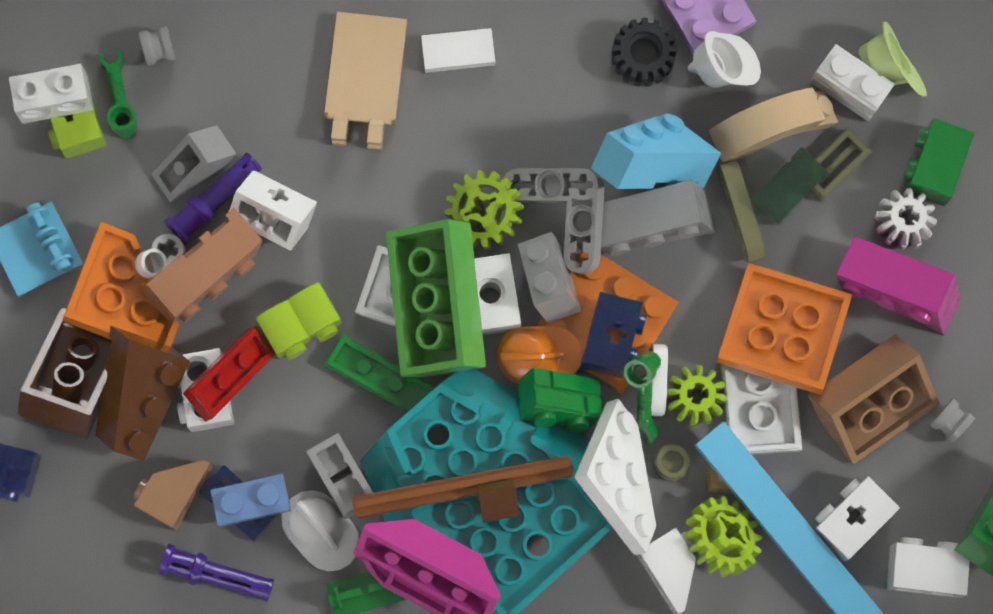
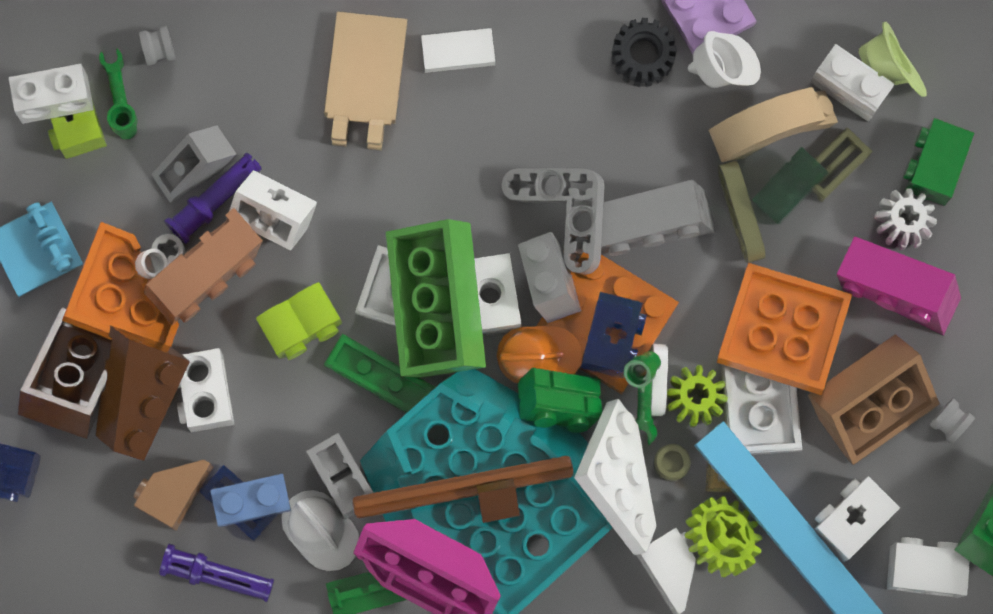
(229, 373): red tile -> none
(496, 204): lime gear -> none
(655, 153): medium azure wedge -> none

